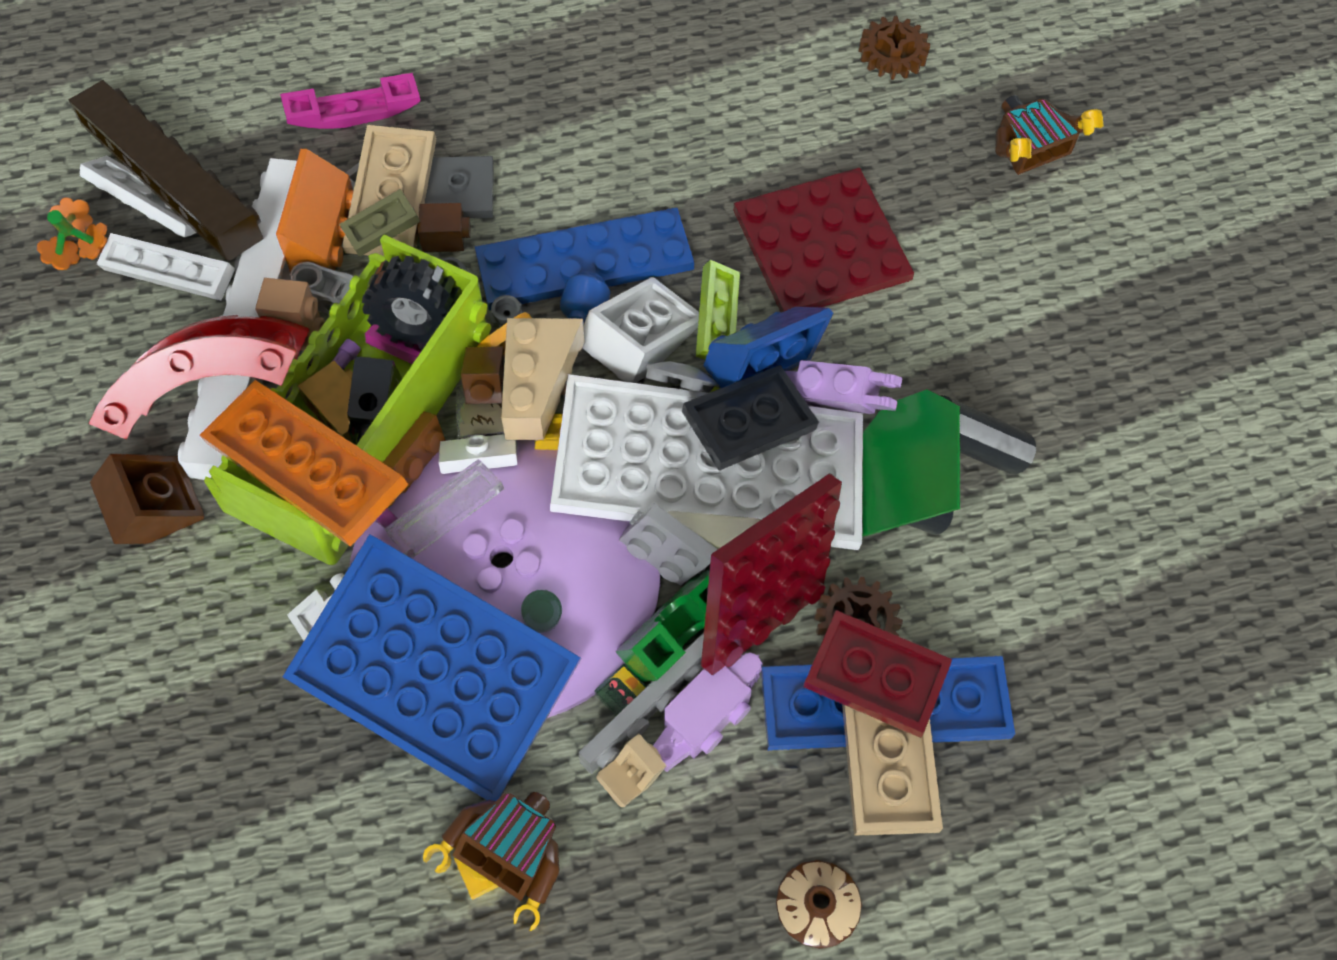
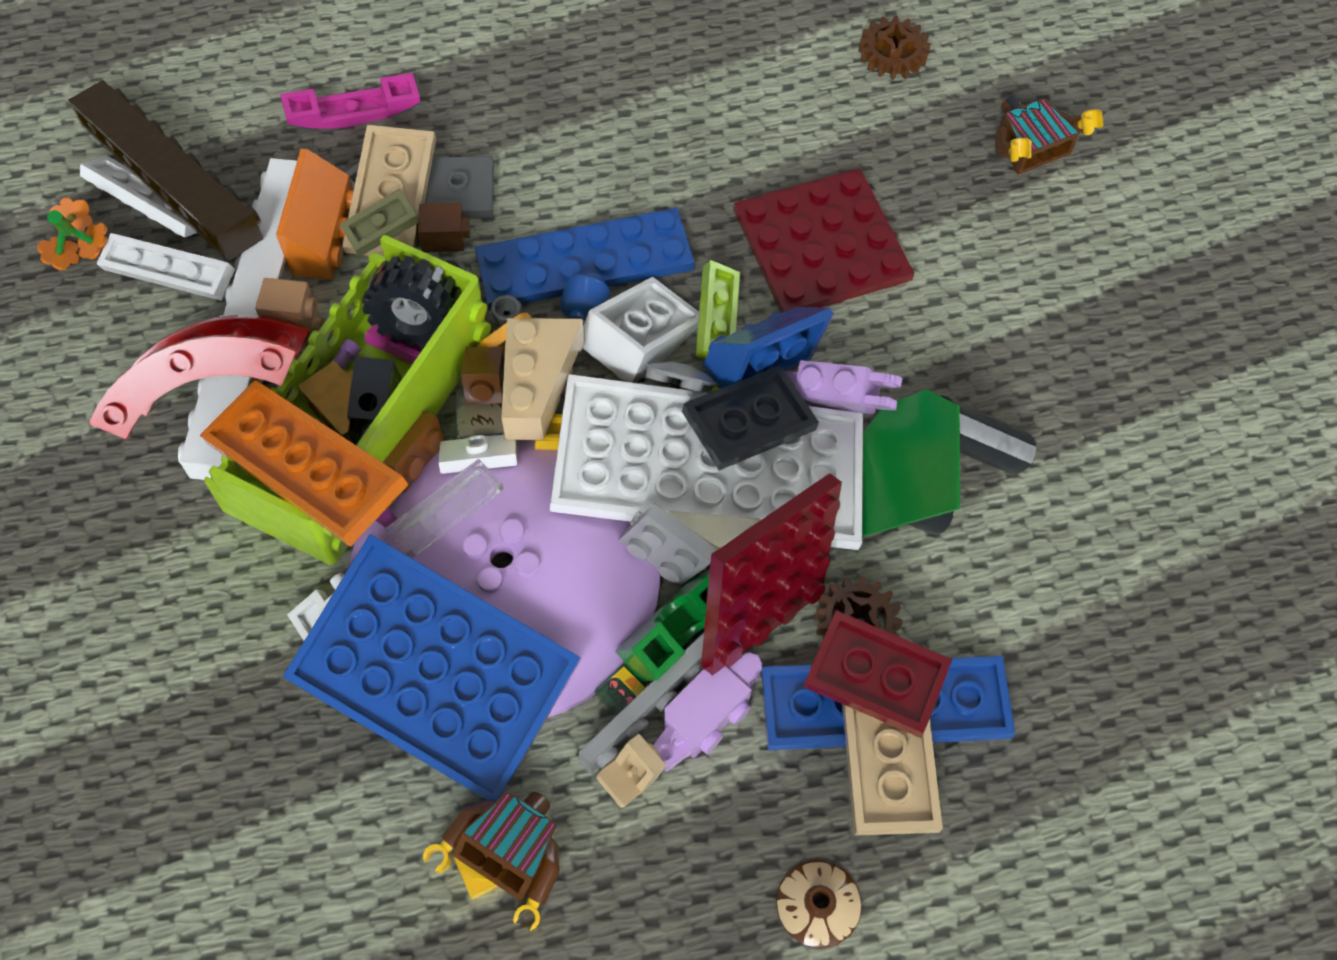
(144, 497): reddish brown slope -> none
(326, 286): light grey piece -> none
(541, 610): clear green tile -> none

